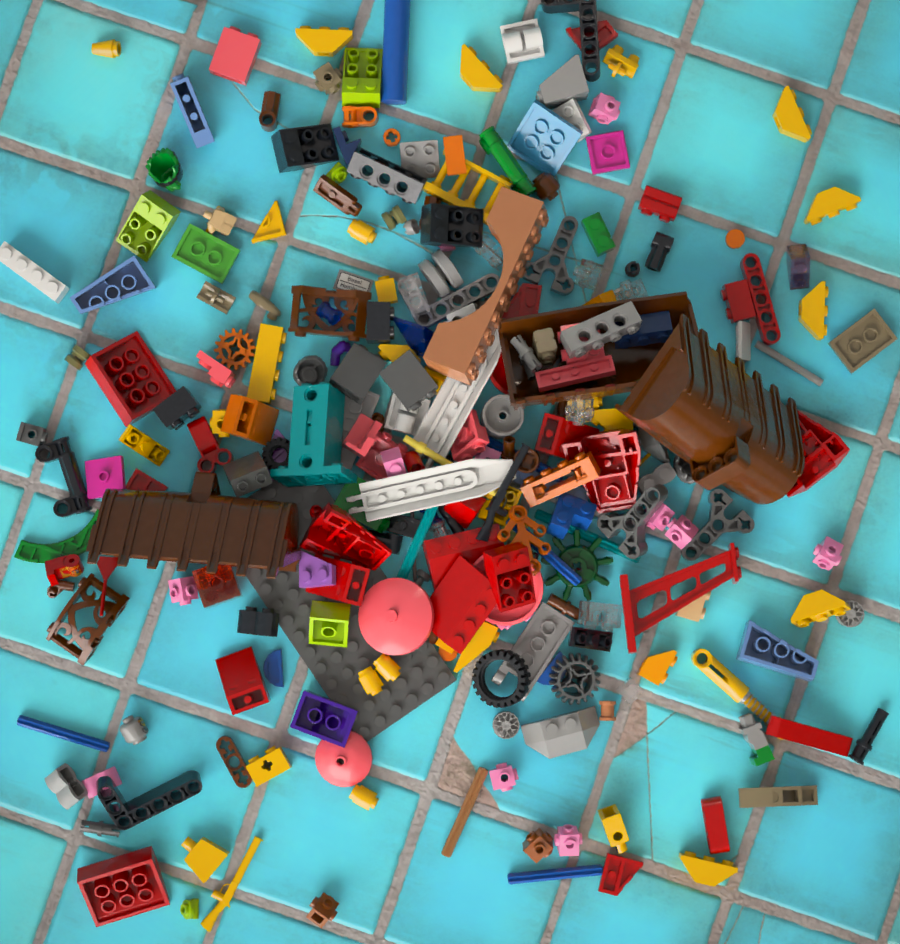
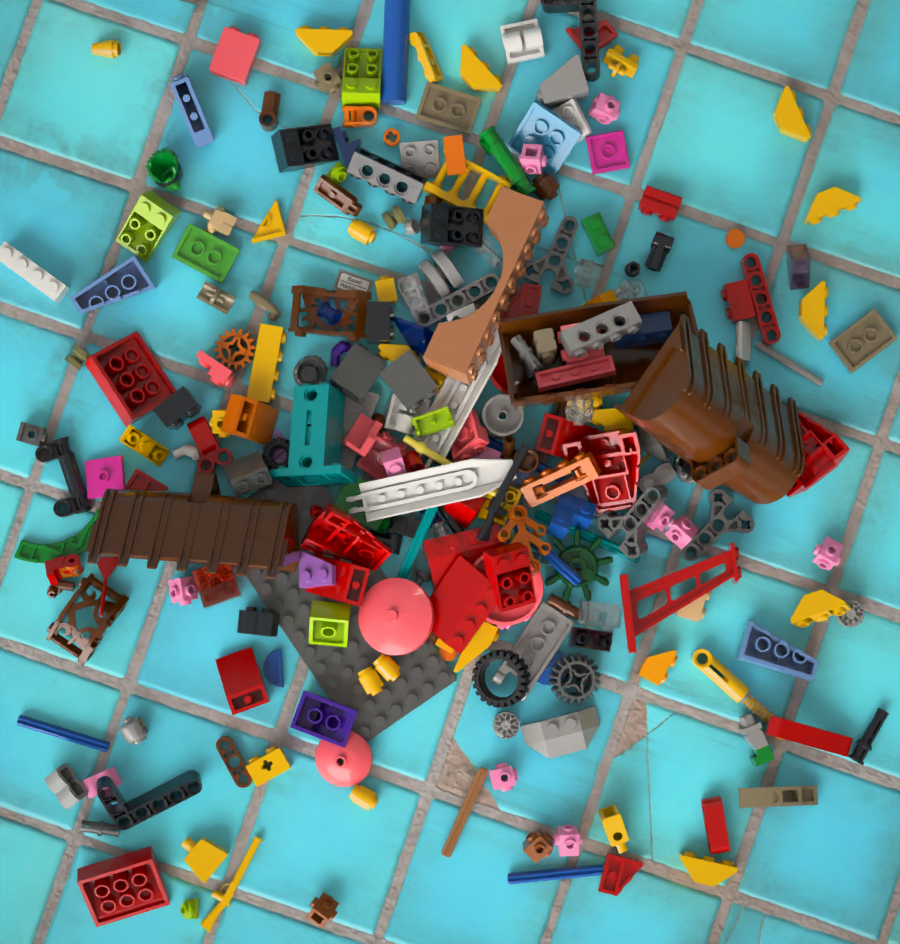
(188, 450): none -> white arm
(426, 56): none -> yellow hinge
(433, 422): none -> lime hinge
(448, 108): none -> dark tan plate
(532, 158): none -> bright pink brick
(607, 710): nougat bush -> none

